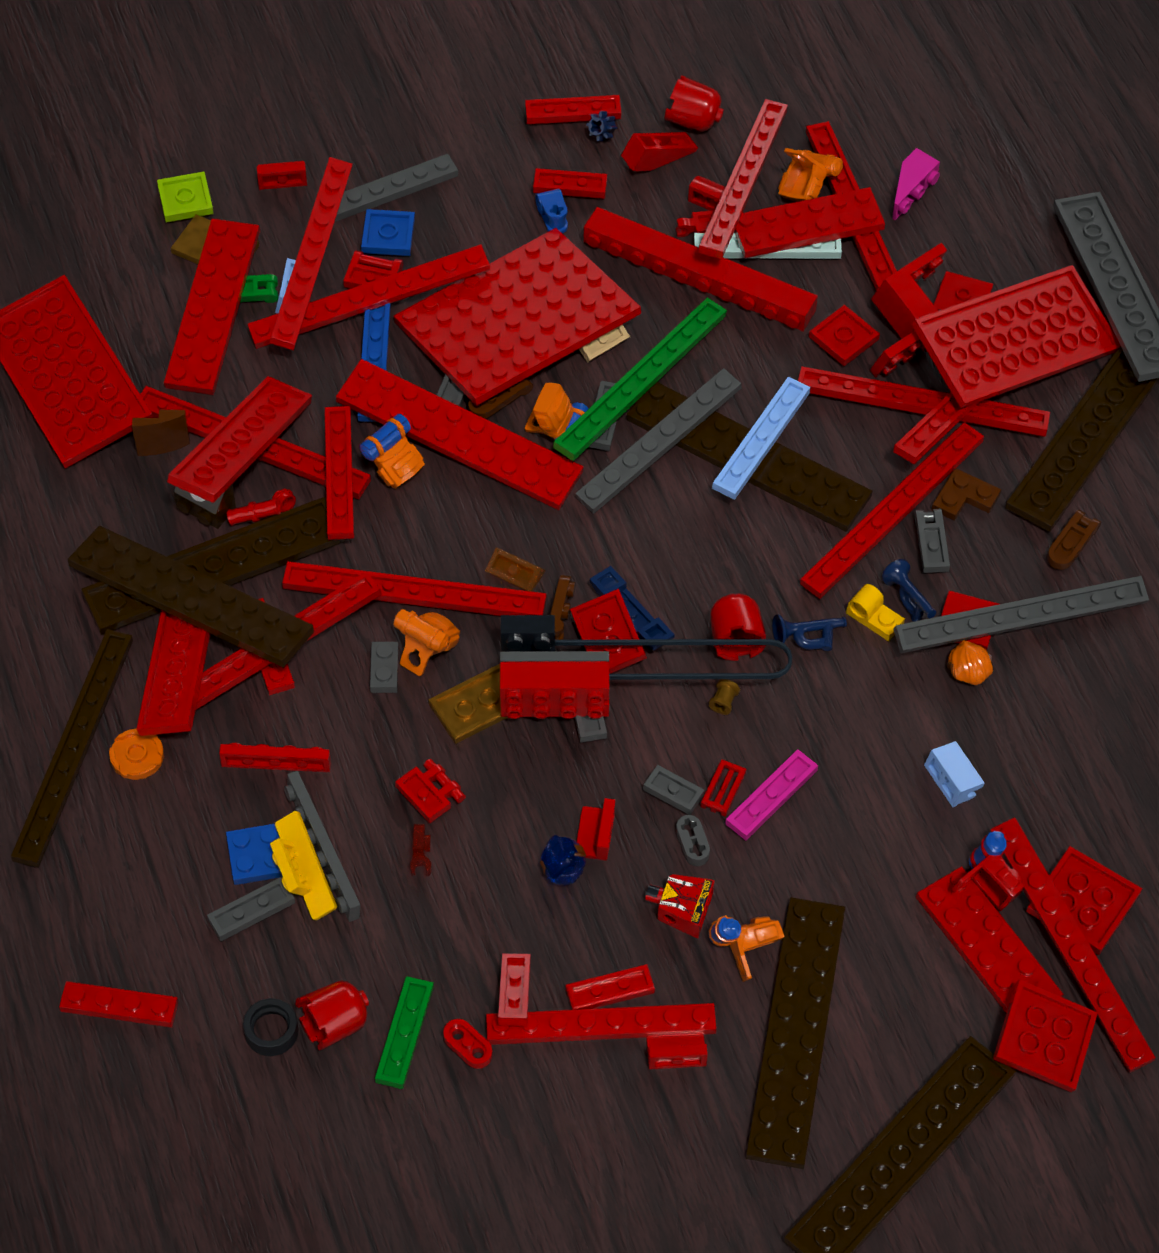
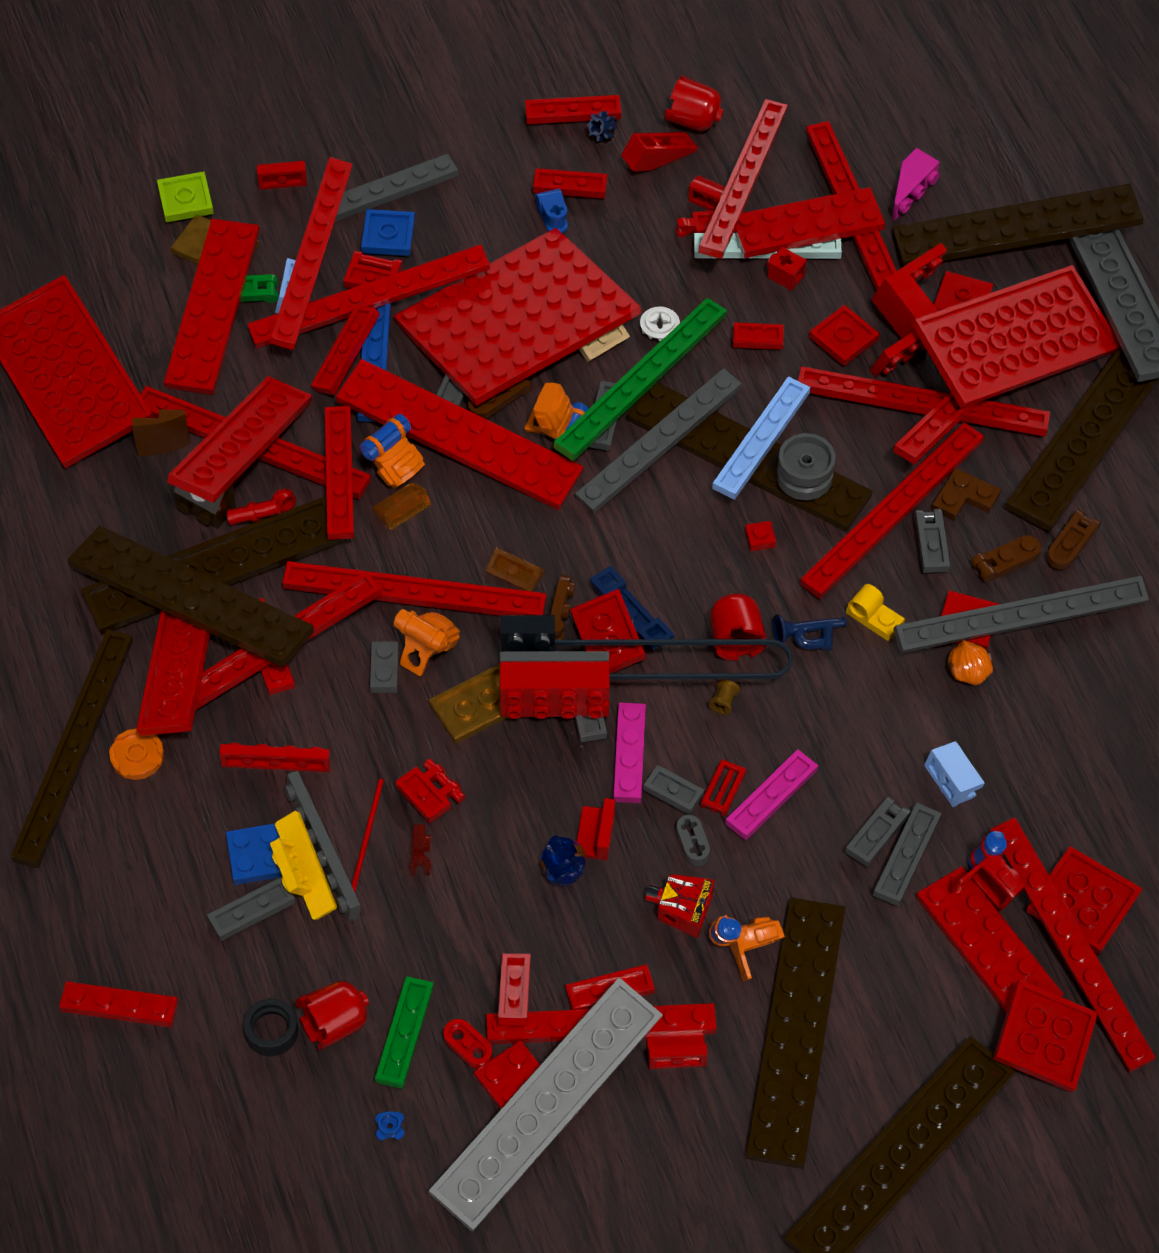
(345, 349): none -> red plate
(367, 834): none -> red piece
(384, 1120): none -> blue plate
(402, 505): none -> clear orange slope
(507, 1073): none -> red plate
(545, 1104): none -> light grey plate
(629, 752): none -> dark pink plate
(650, 318): none -> white gear
(706, 273): red brick -> none
(758, 336): none -> red plate
(760, 536): none -> red plate
(786, 268): none -> red brick
(806, 466): none -> dark grey wheel
(807, 174): orange piece -> none
(877, 832): none -> dark grey plate
(897, 573): dark blue piece -> none
(907, 854): none -> dark grey plate
(1007, 557): none -> reddish brown plate
(1021, 224): none -> dark brown plate

